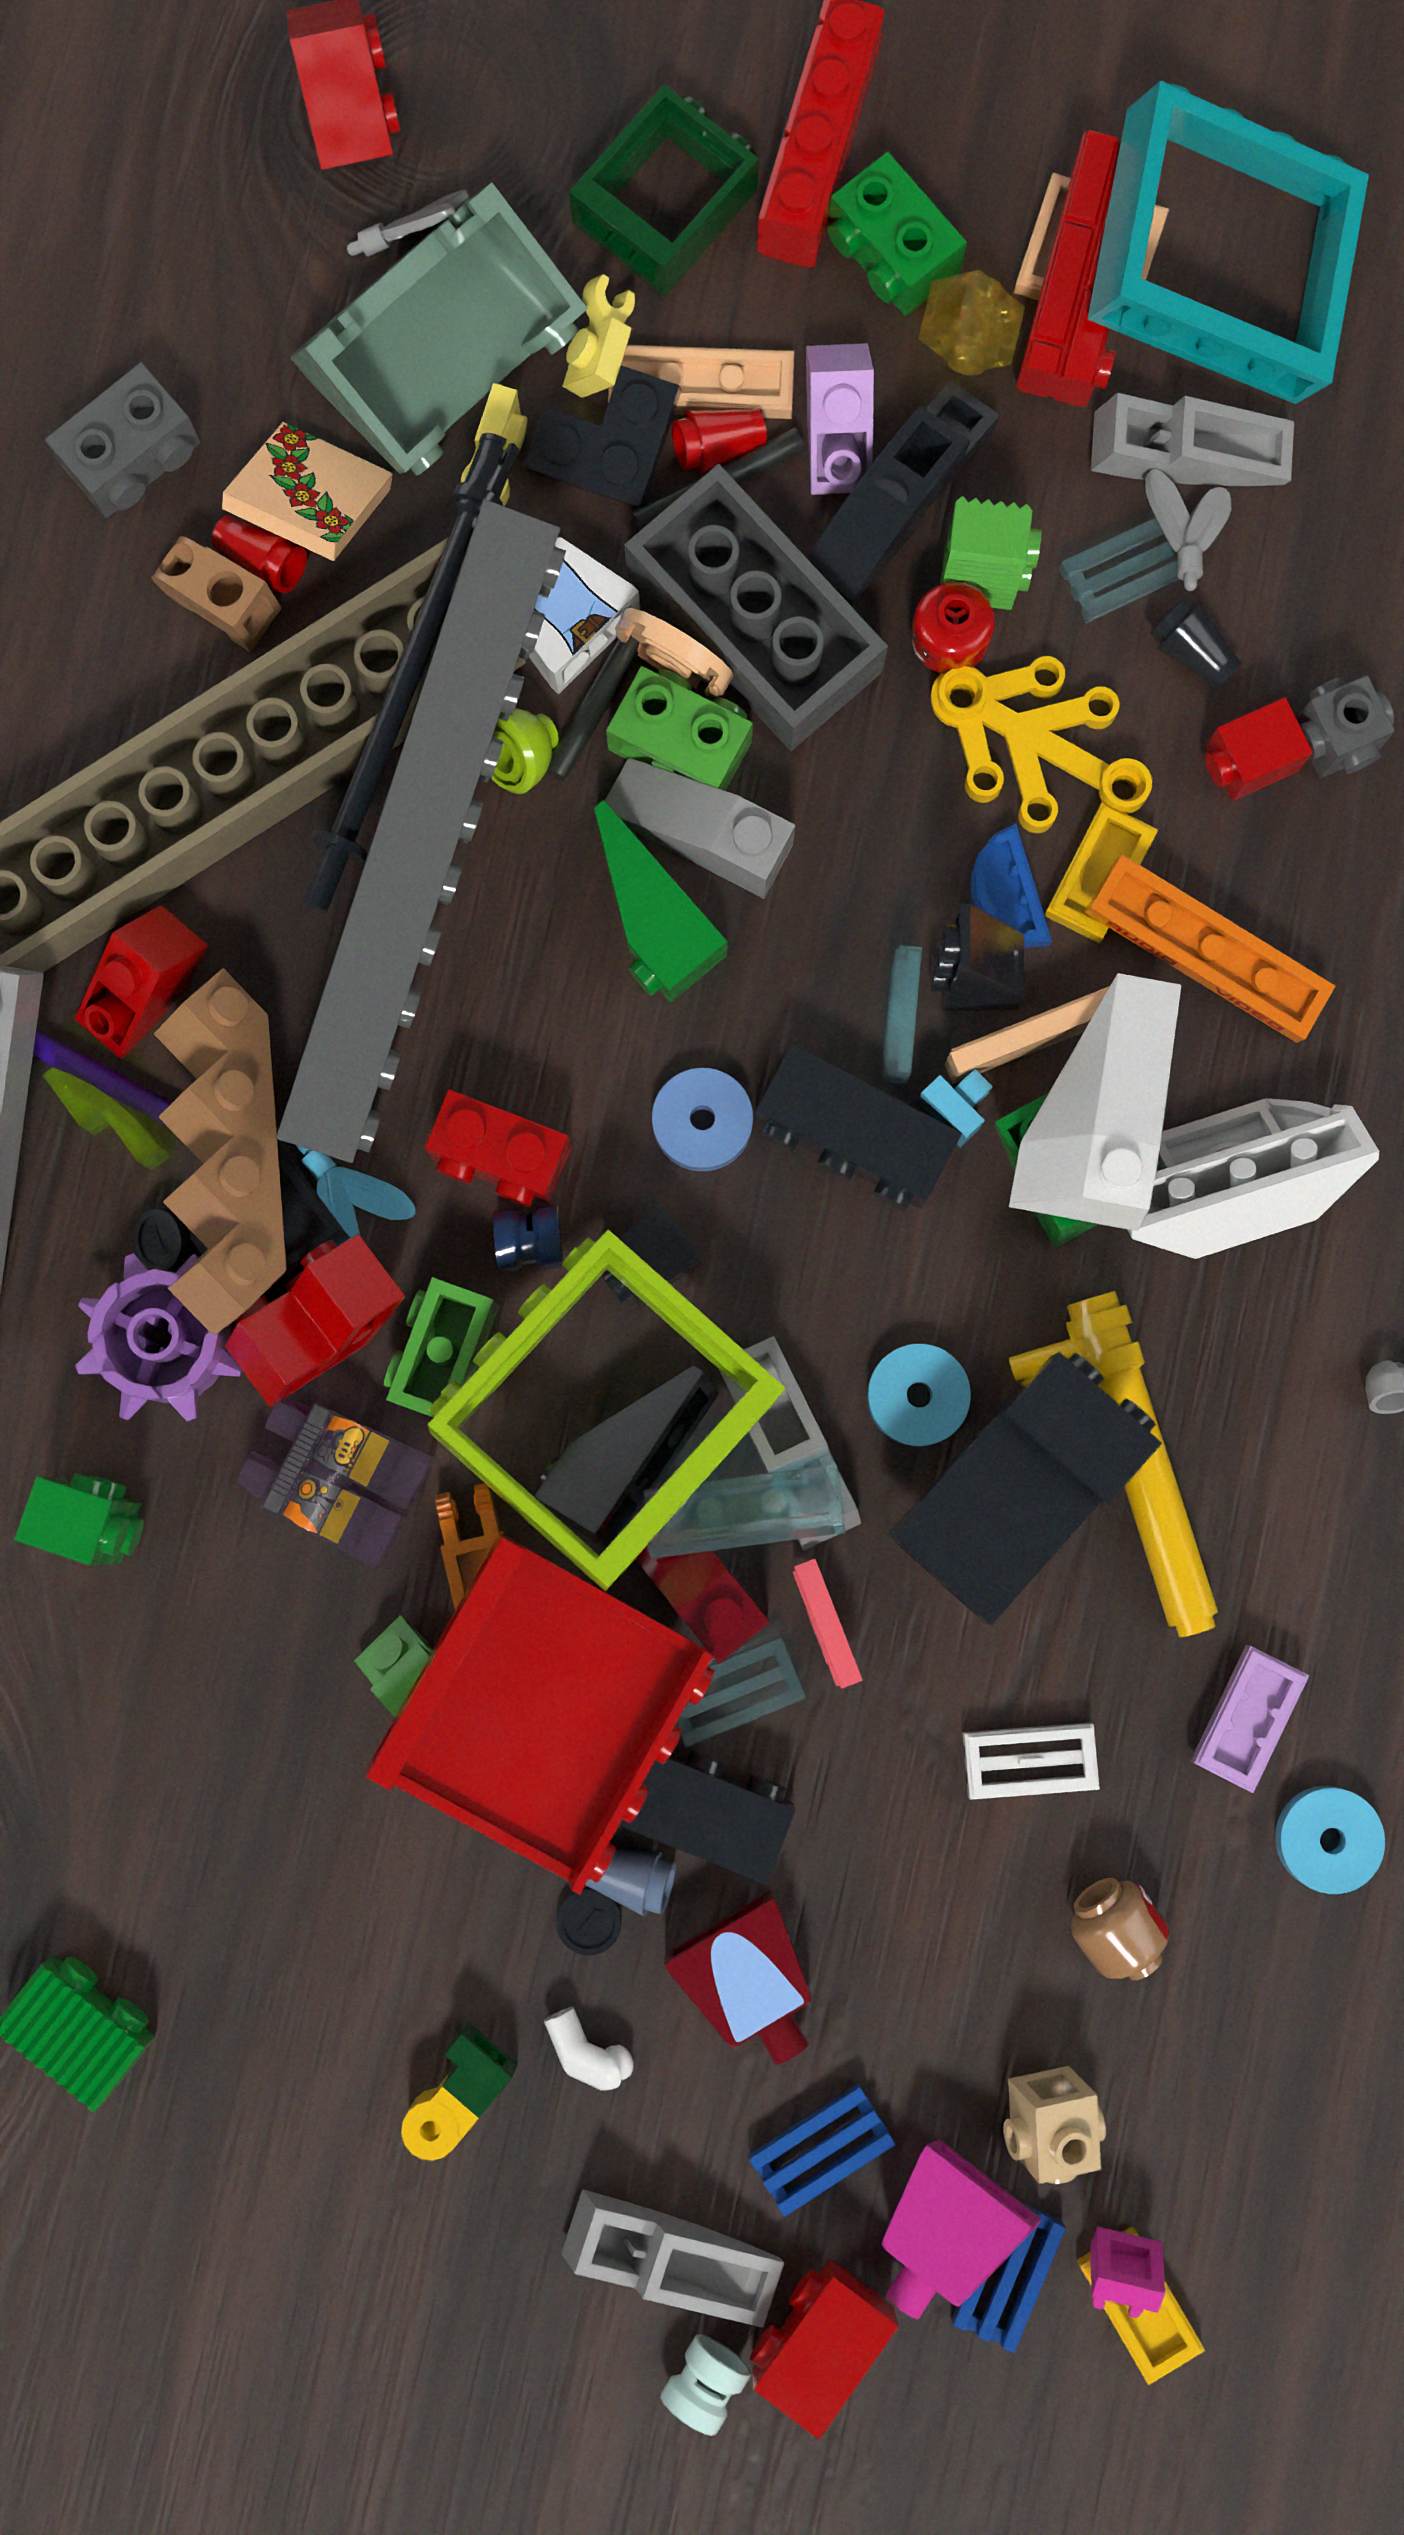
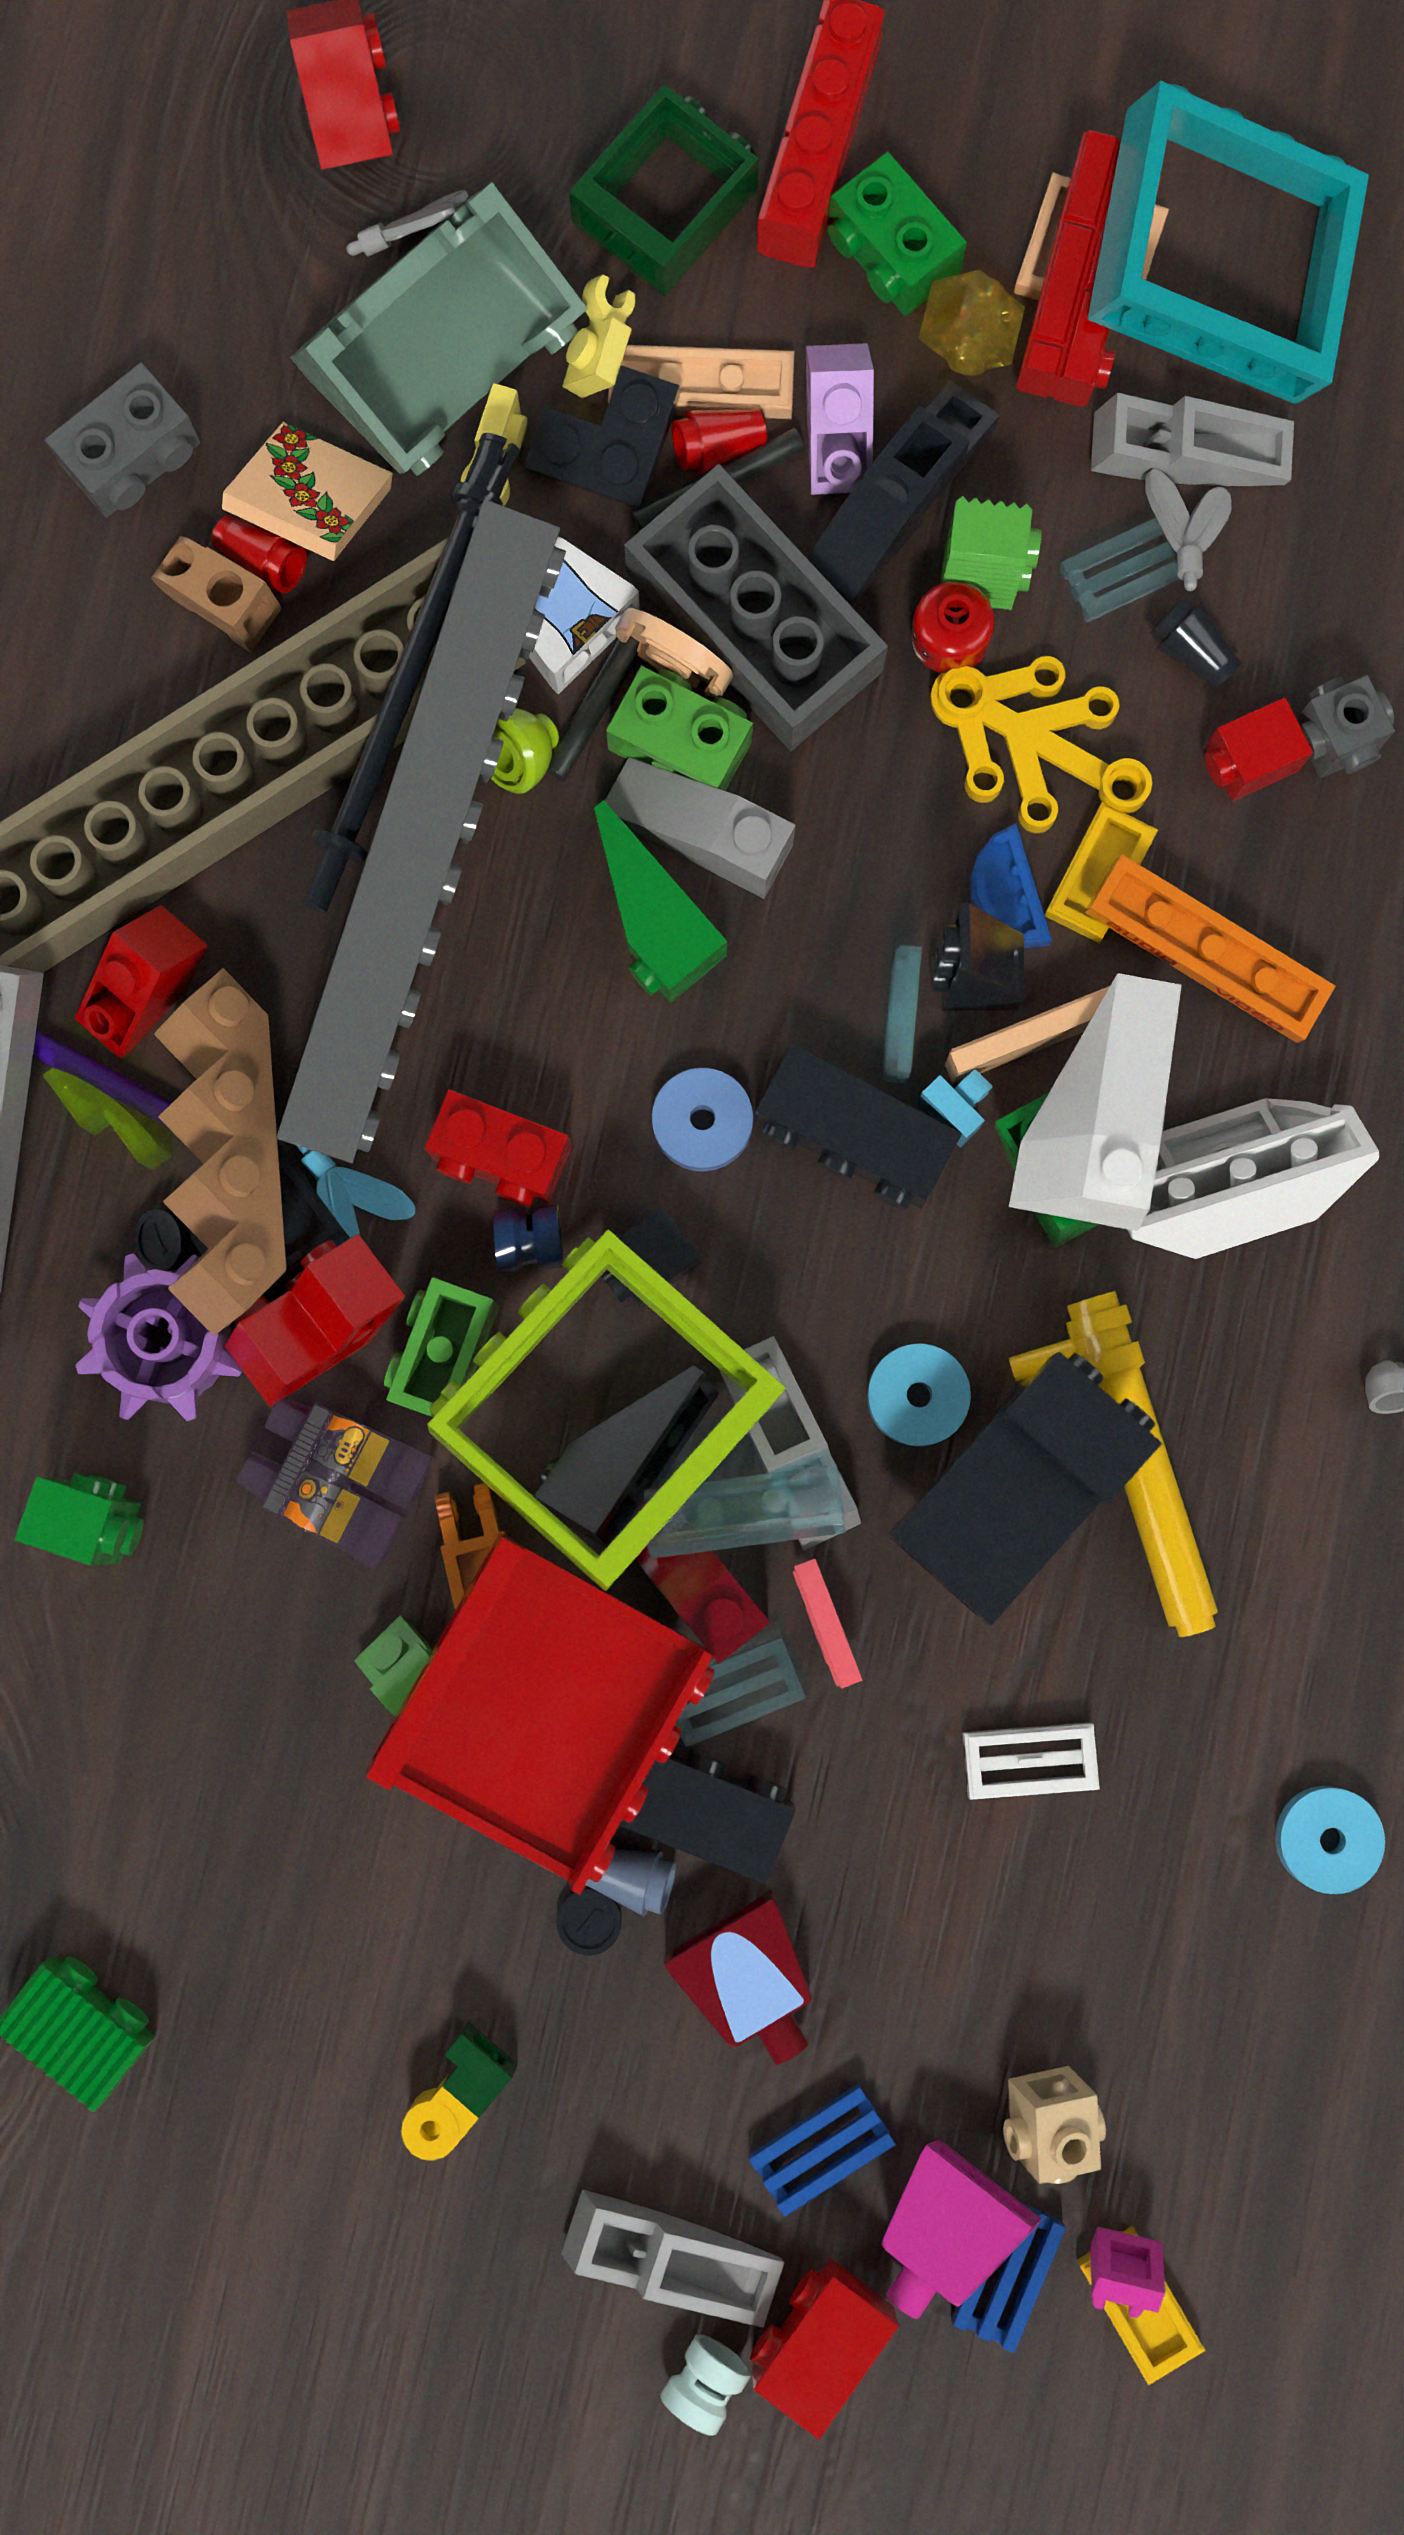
(584, 2060): white arm -> none
(1119, 1929): medium nougat head -> none
(1249, 1718): lavender plate -> none

